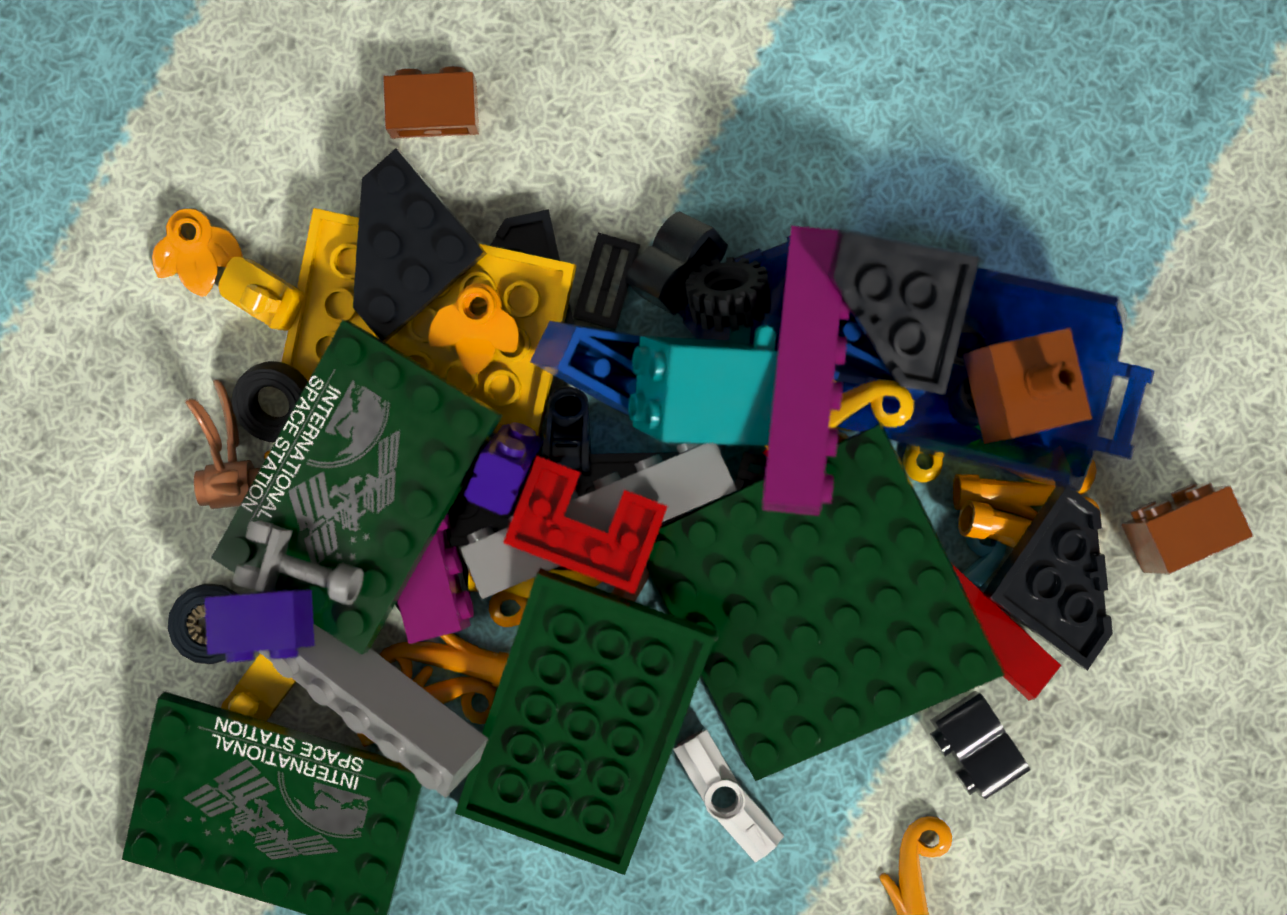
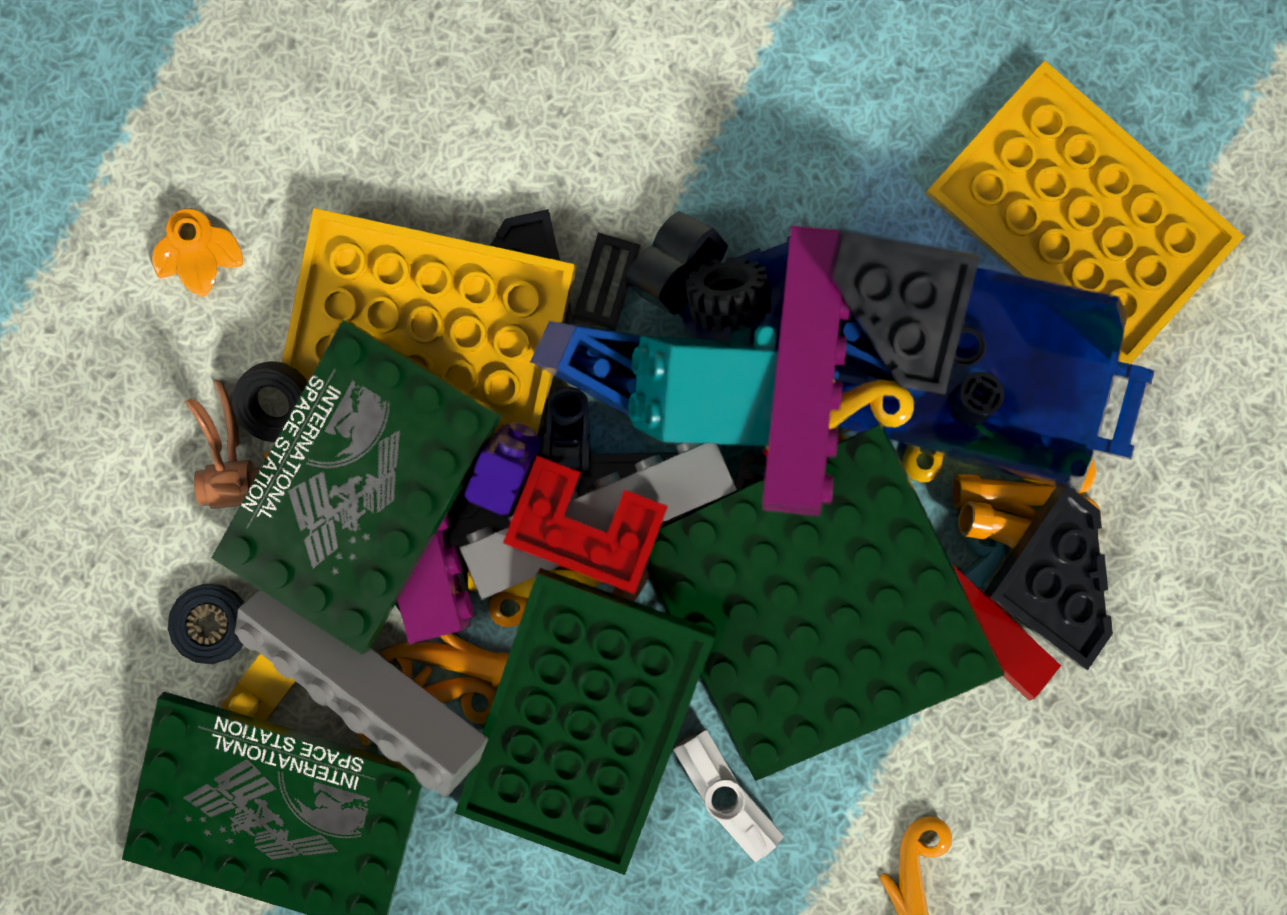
(259, 623): dark purple brick -> none
(260, 293): yellow piece -> none
(342, 583): light grey bar -> none
(405, 246): black plate -> none
(431, 103): dark orange brick -> none
(474, 334): light orange plate -> none
(979, 746): black brick -> none
(1027, 385): dark orange brick -> none
(1084, 206): none -> yellow plate
(1187, 529): dark orange brick -> none

